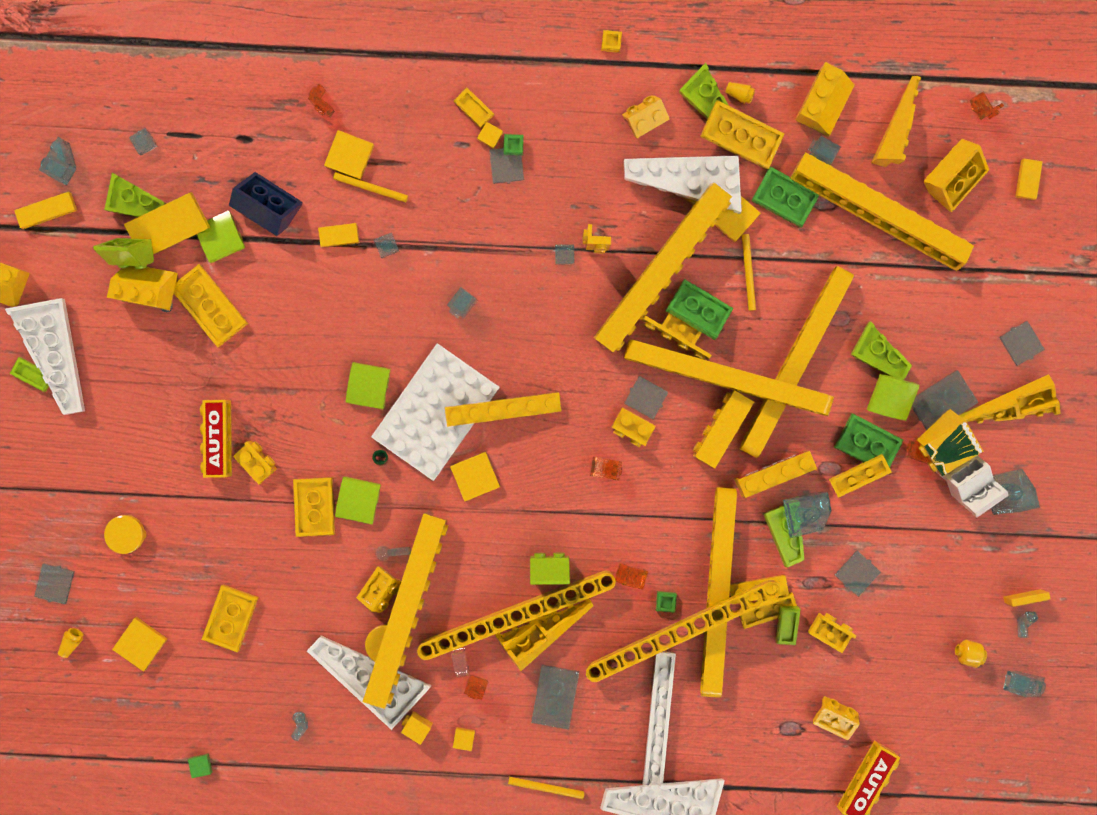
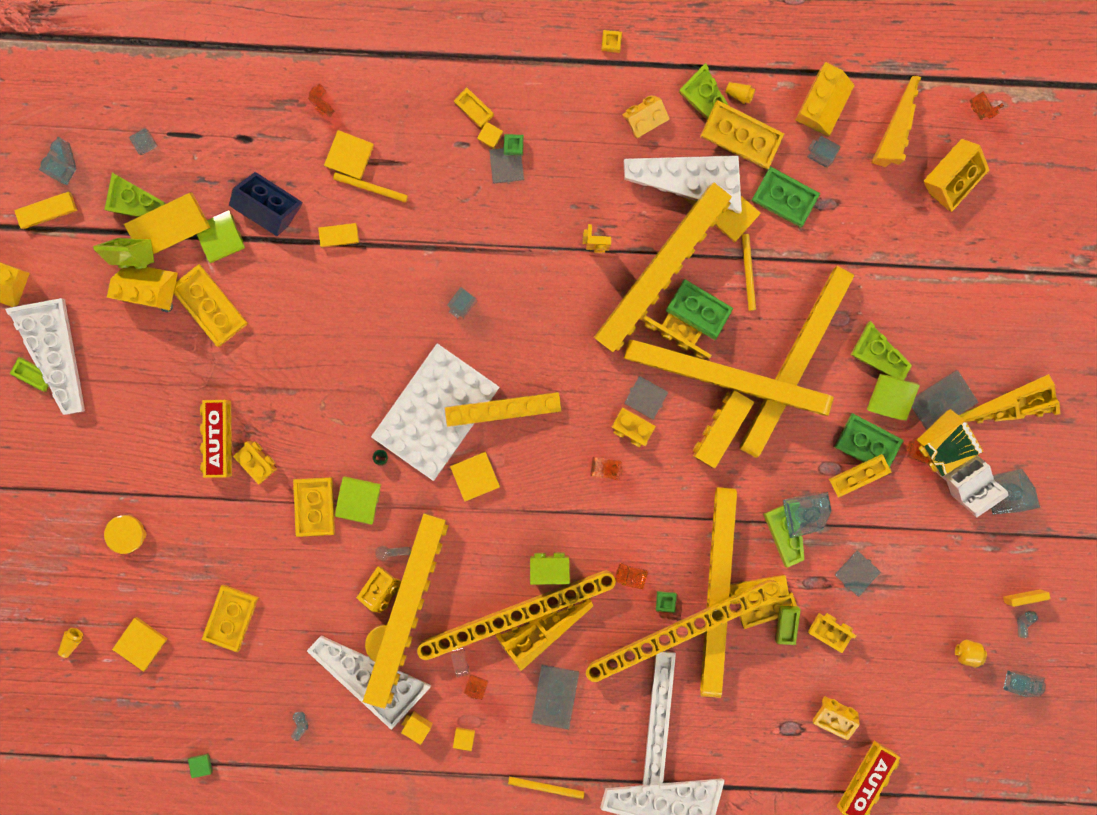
(54, 583): clear light blue piece -> none
(367, 385): lime slope -> none
(386, 245): clear light blue plate -> none
(564, 254): clear light blue tile -> none
(775, 473): yellow brick -> none
(882, 212): yellow brick -> none
(1021, 343): clear light blue piece -> none
(1028, 179): yellow tile -> none

